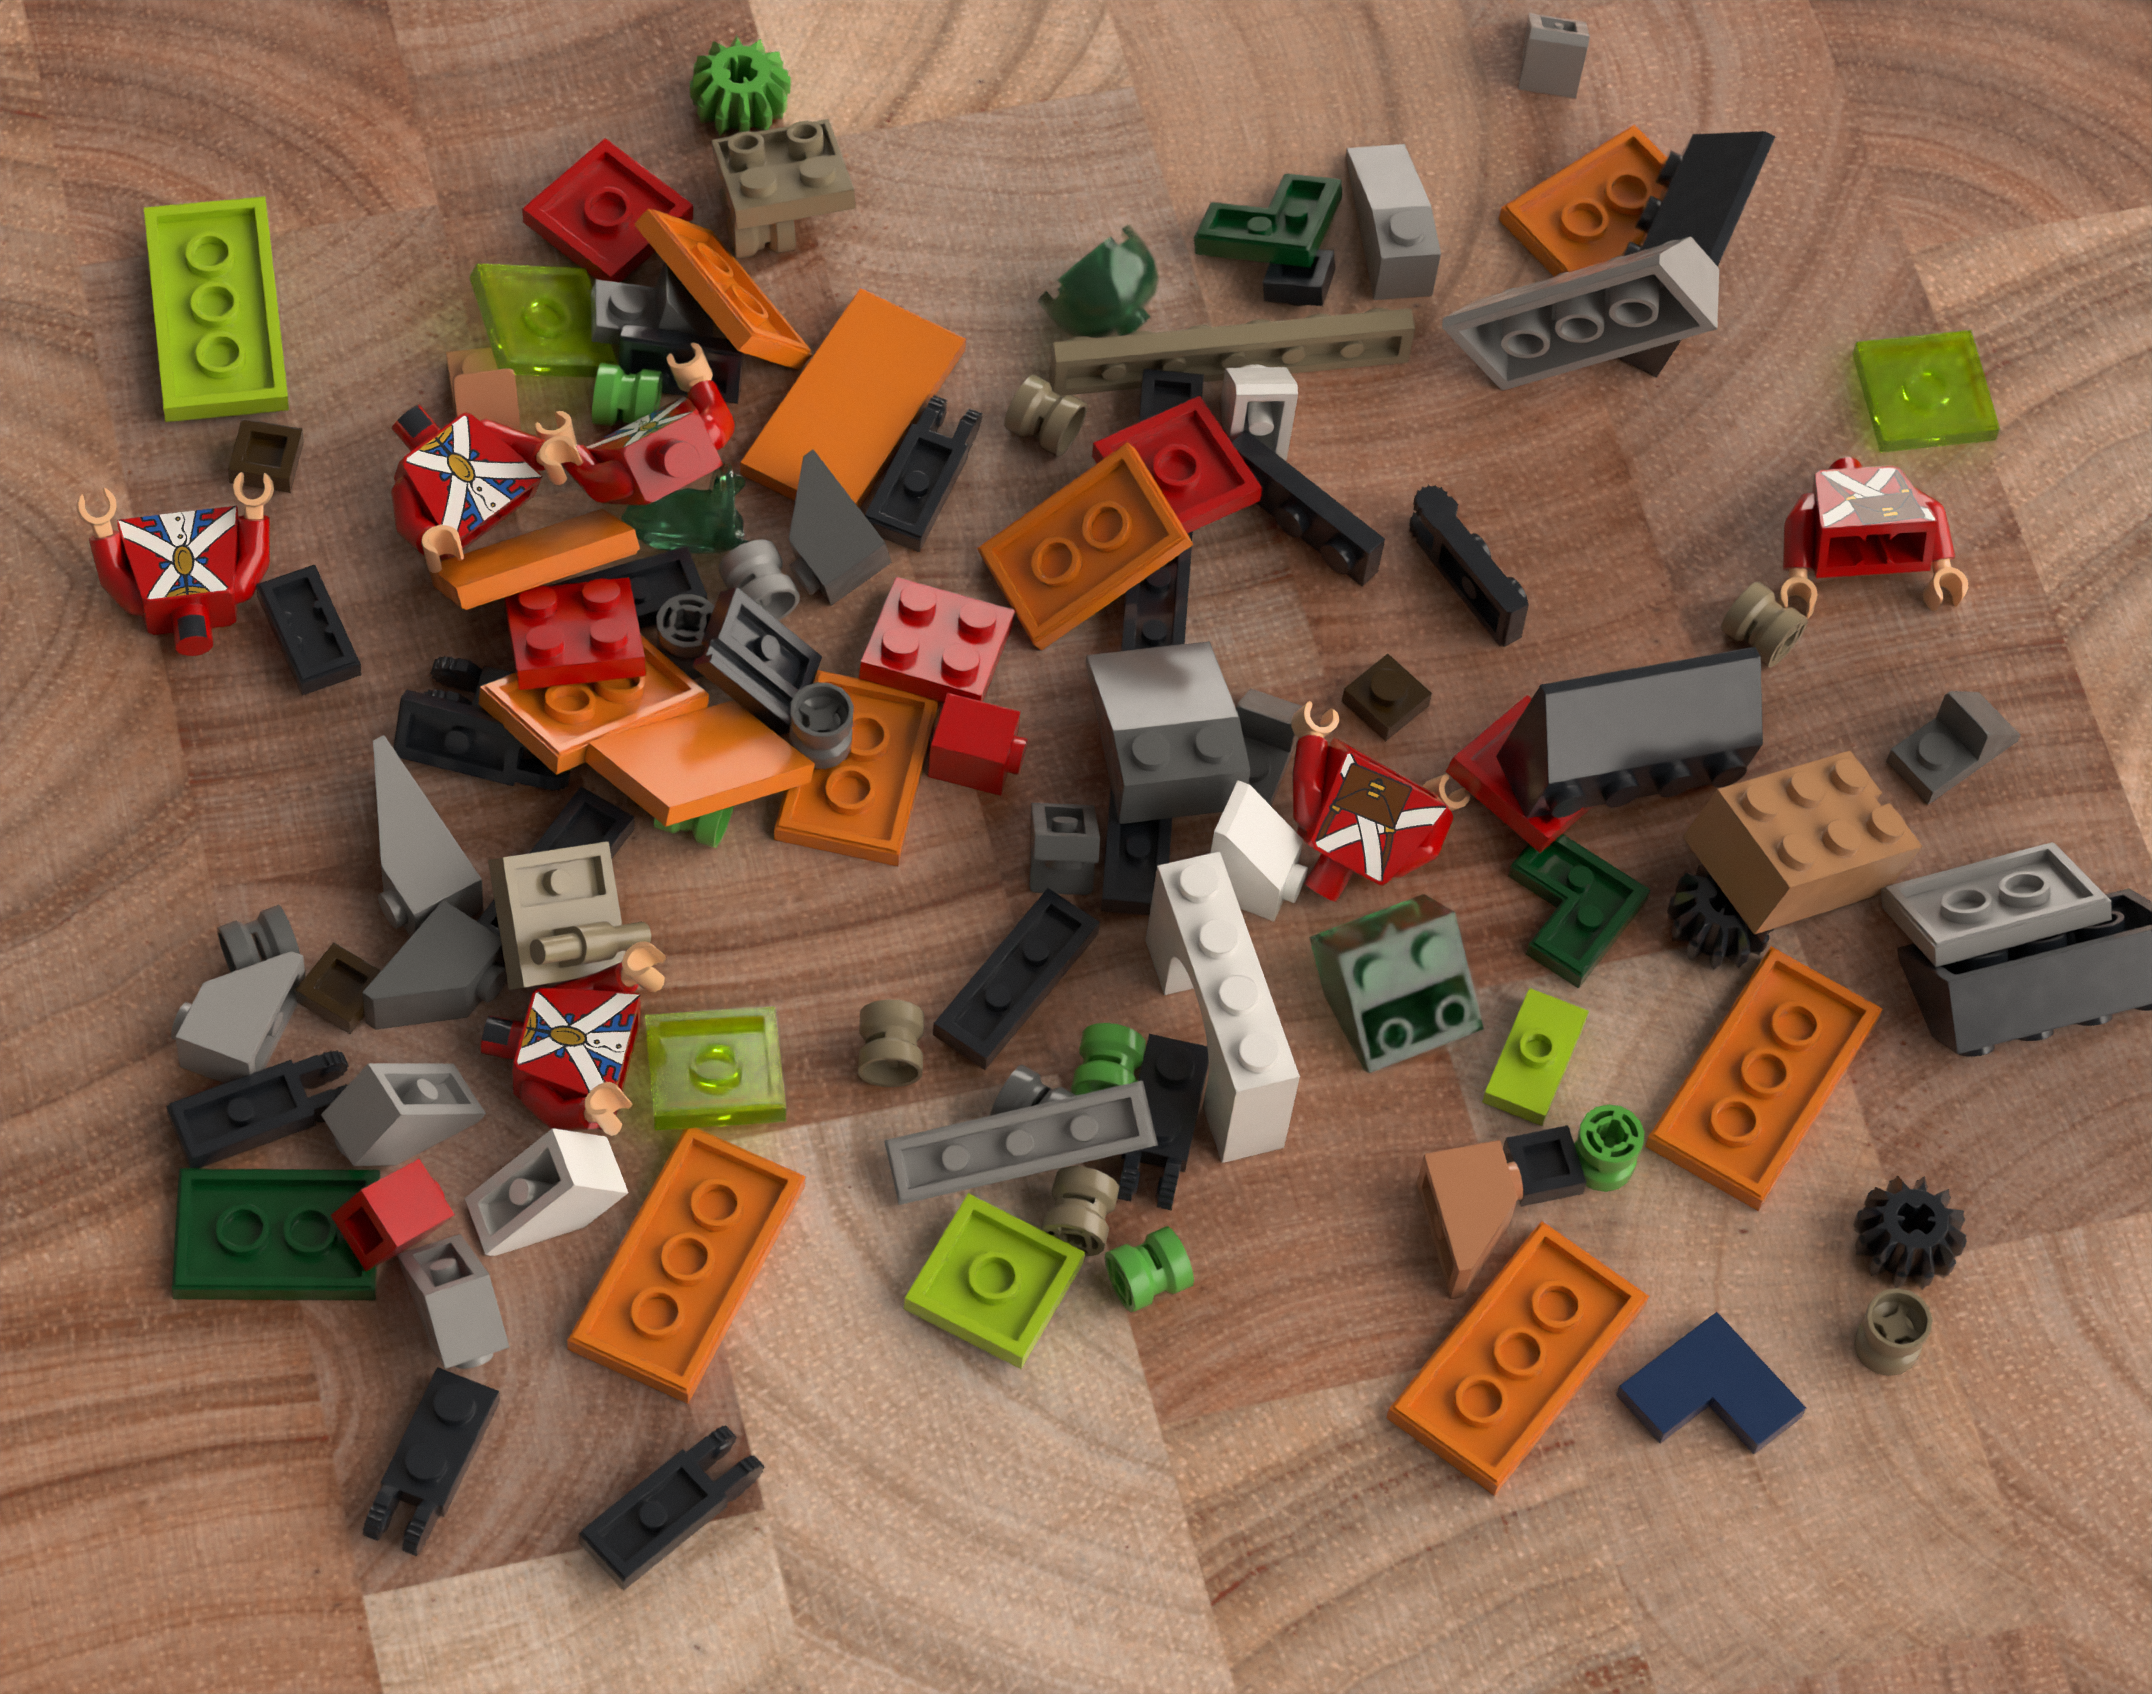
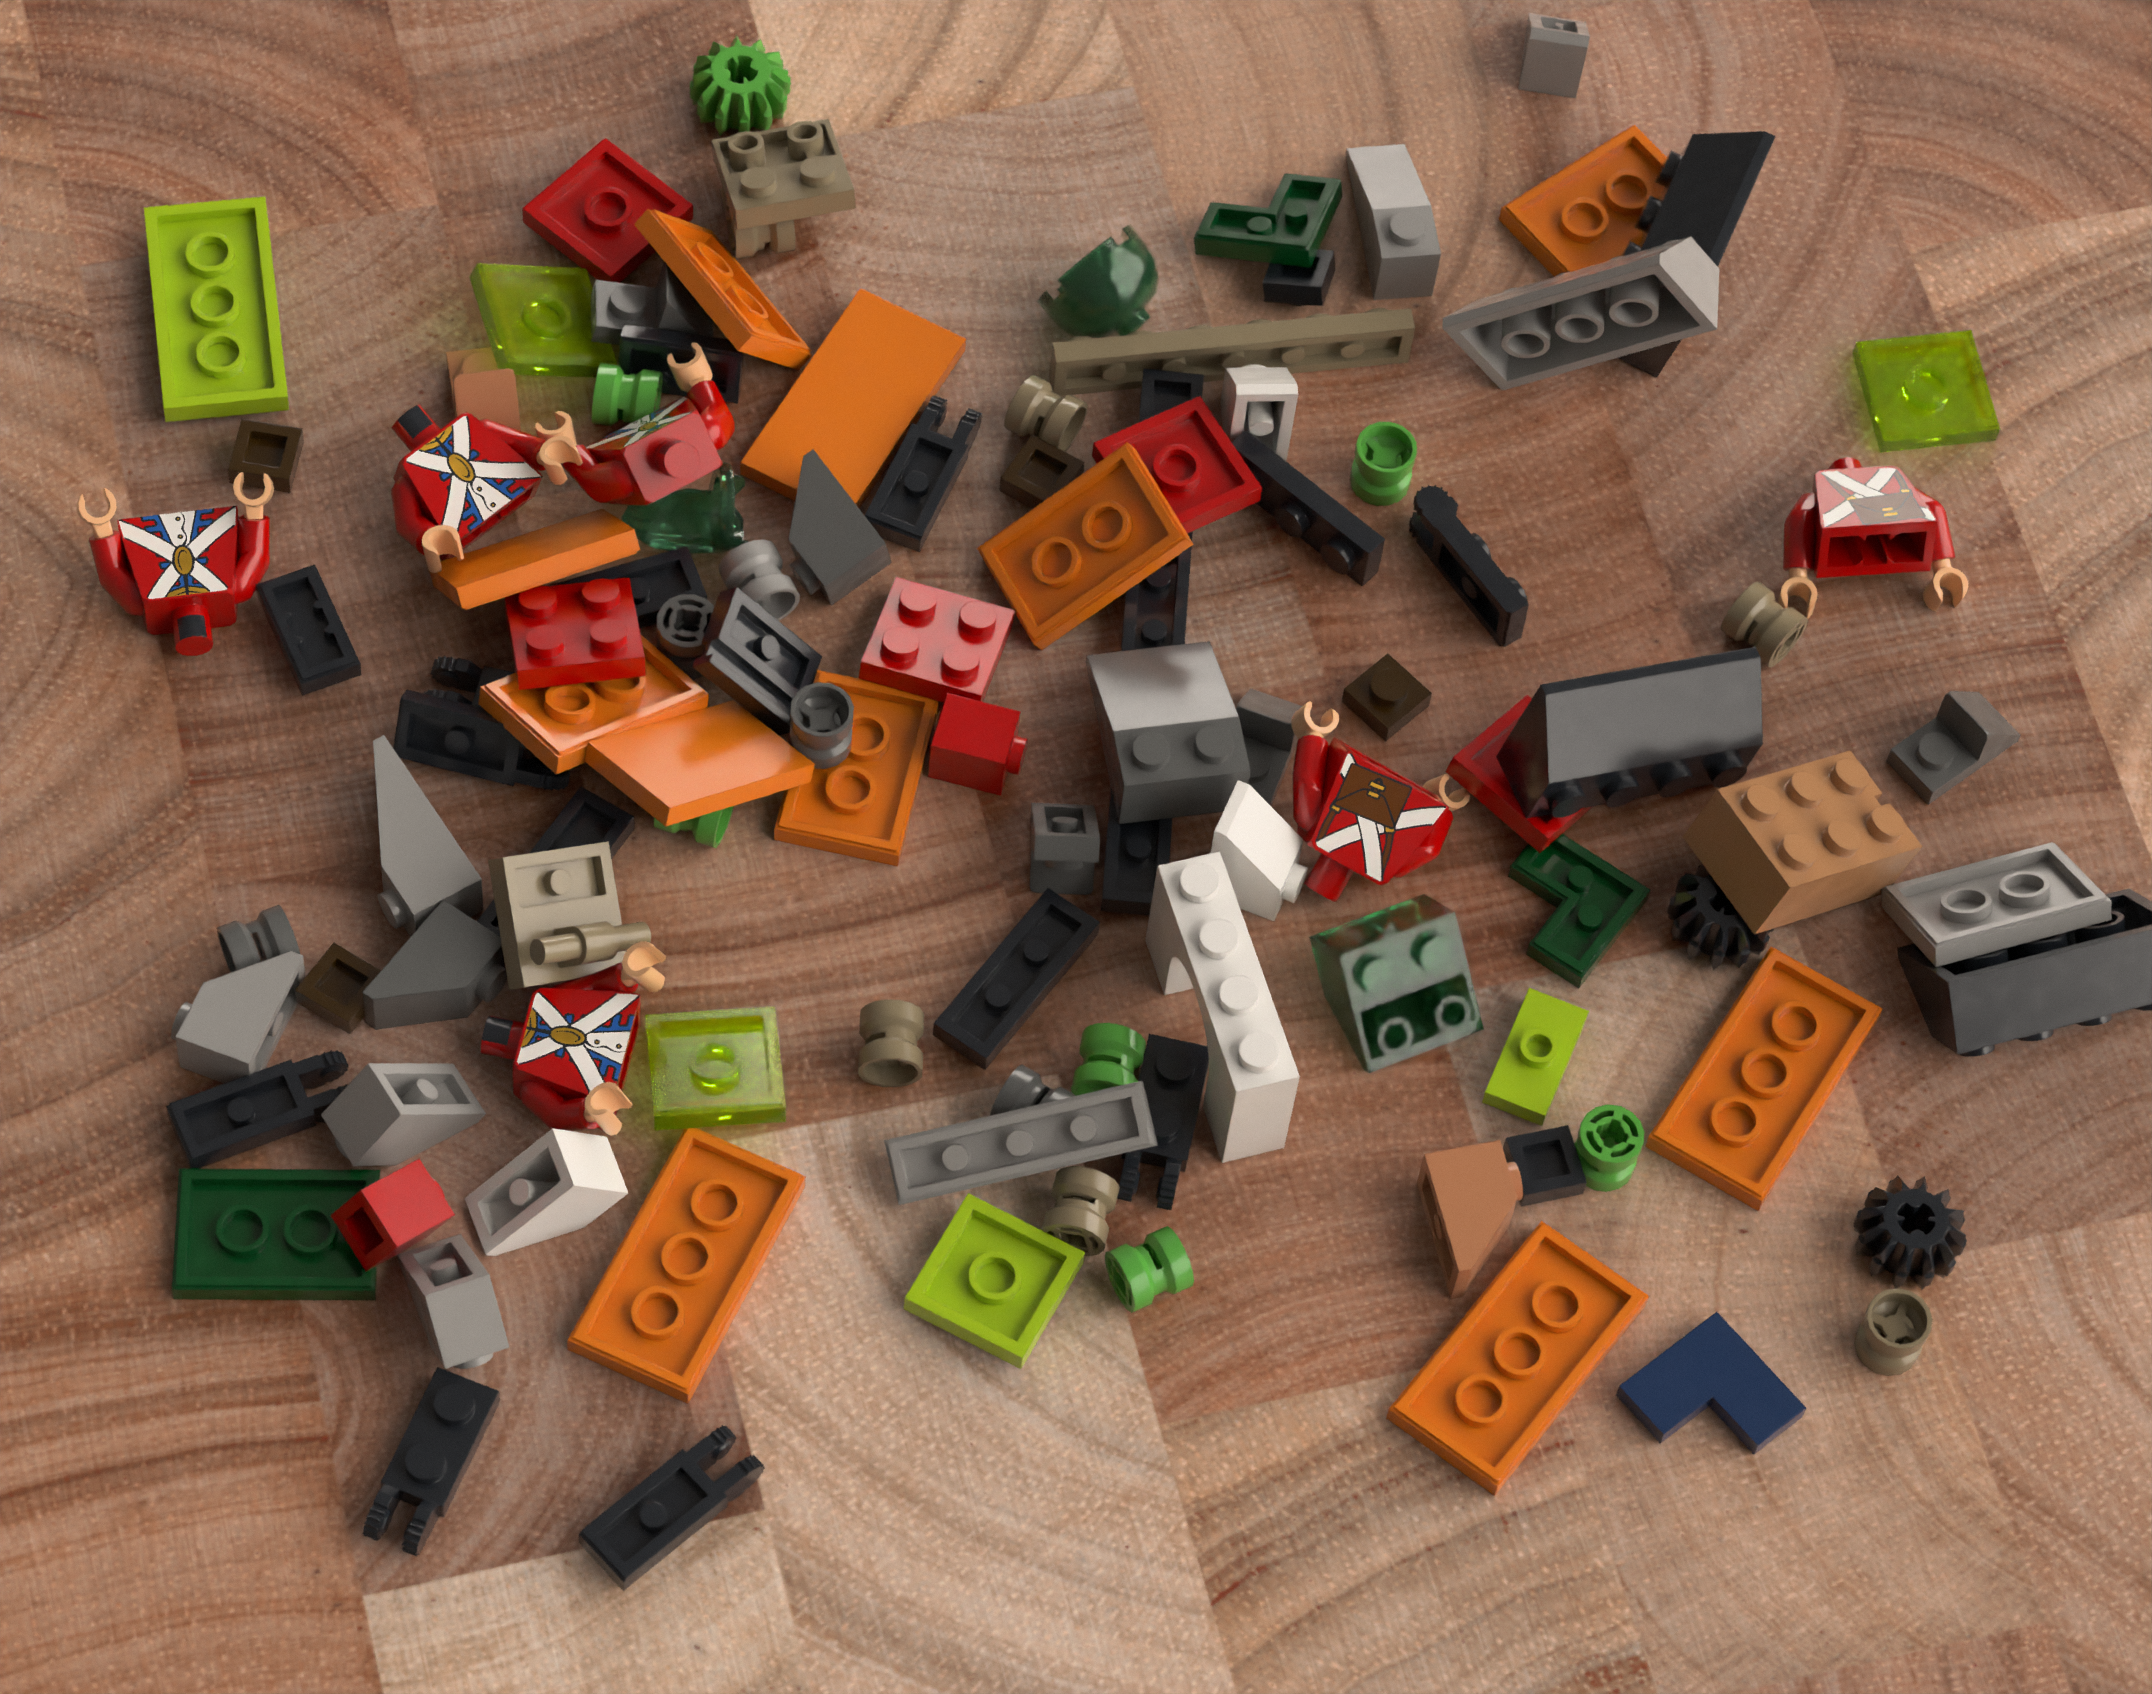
(1039, 472): none -> dark brown plate
(1383, 463): none -> bright green wheel

